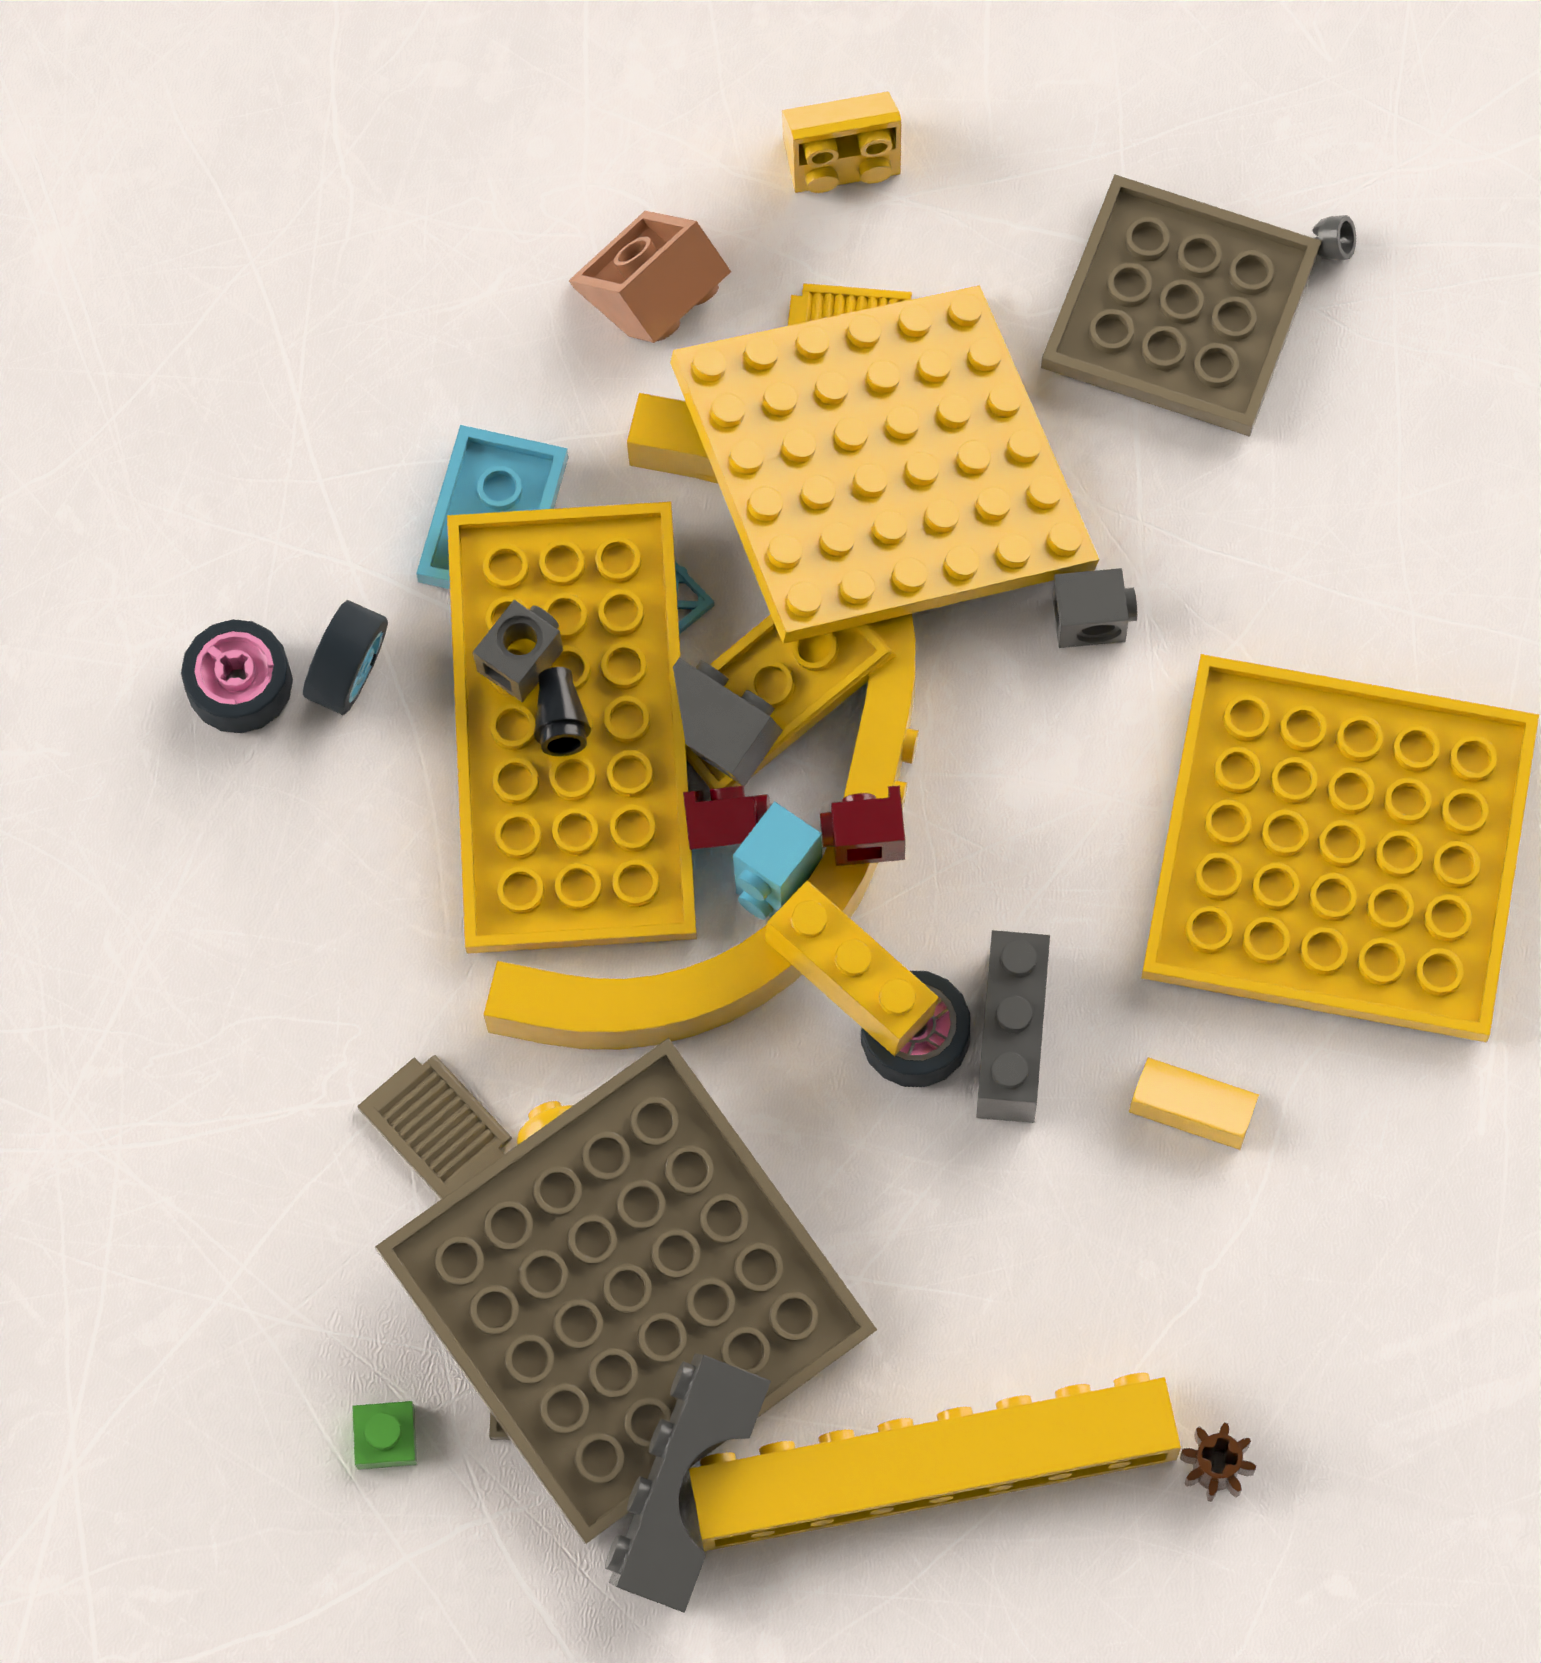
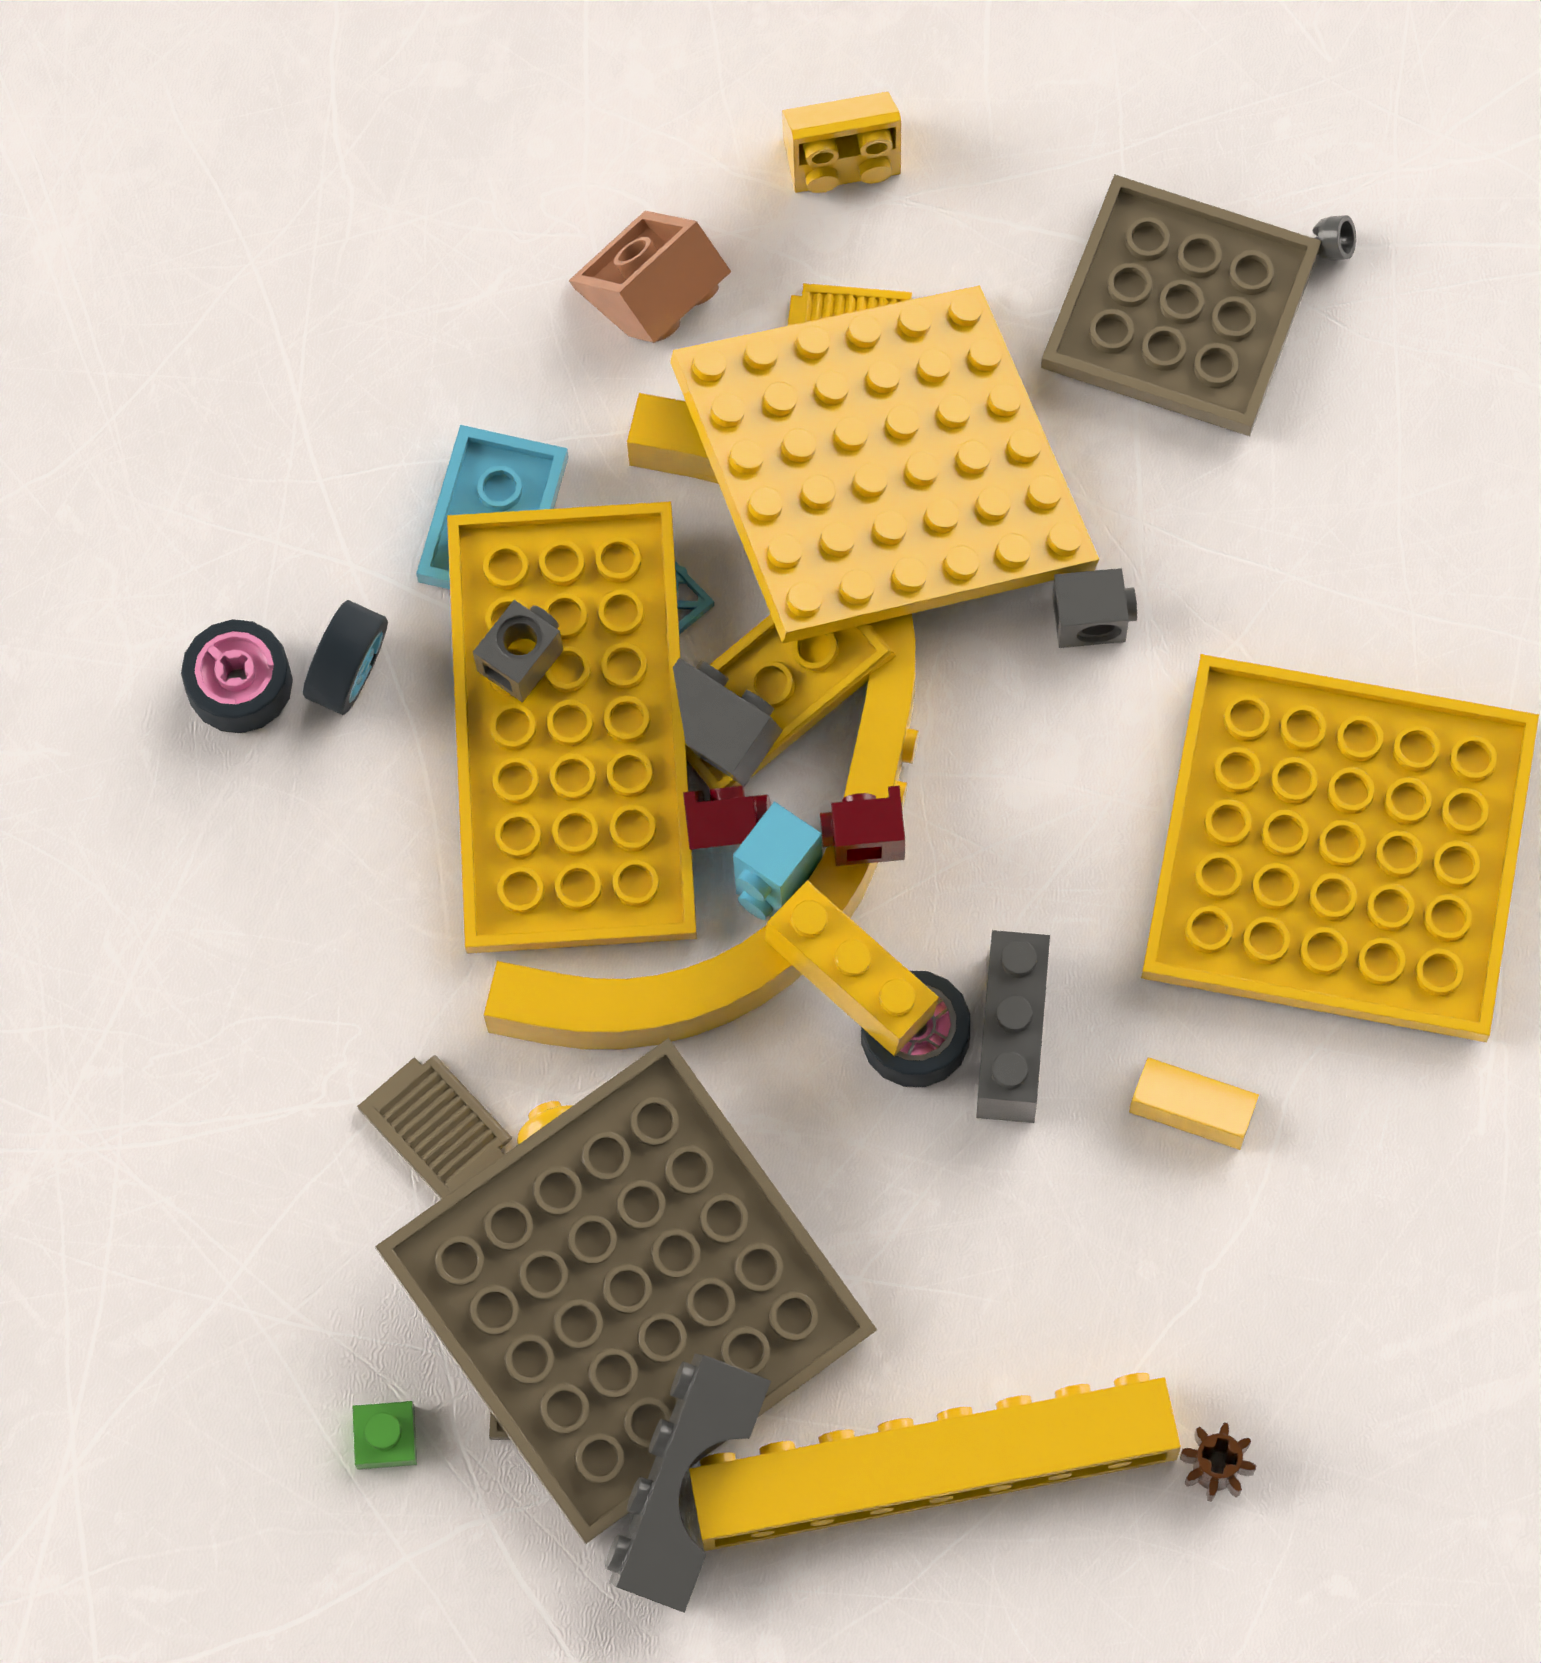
(560, 717): black cone -> none

